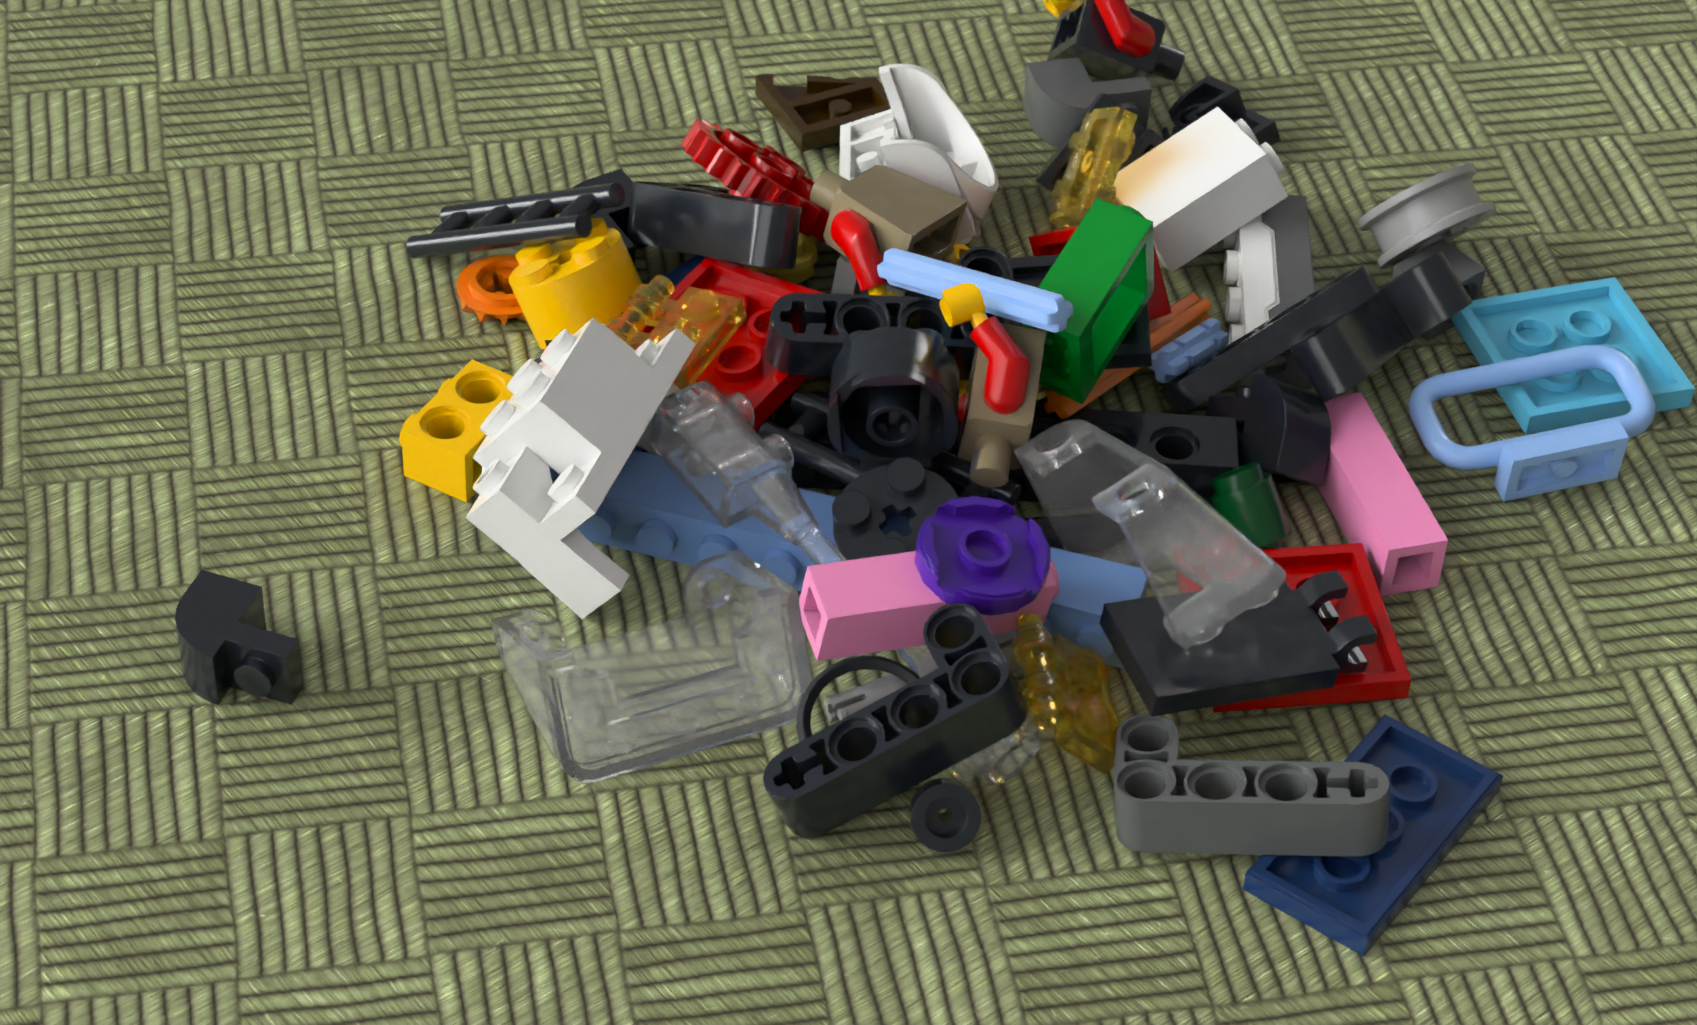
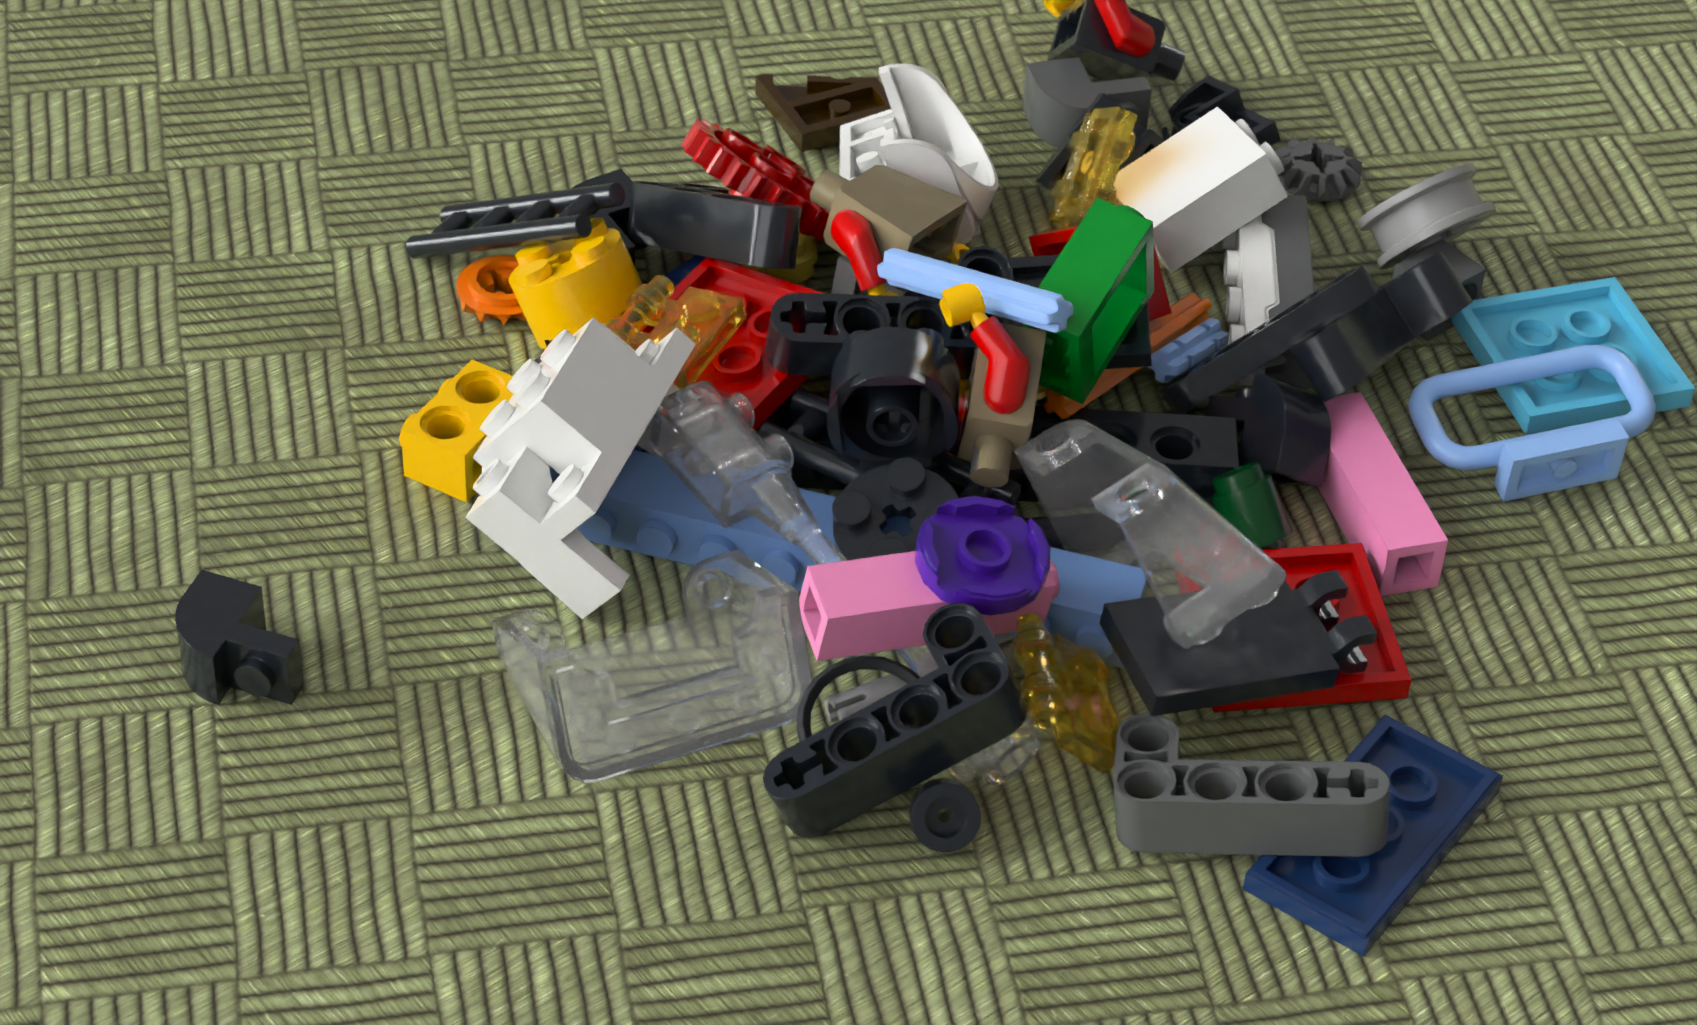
(1302, 177): none -> dark grey gear

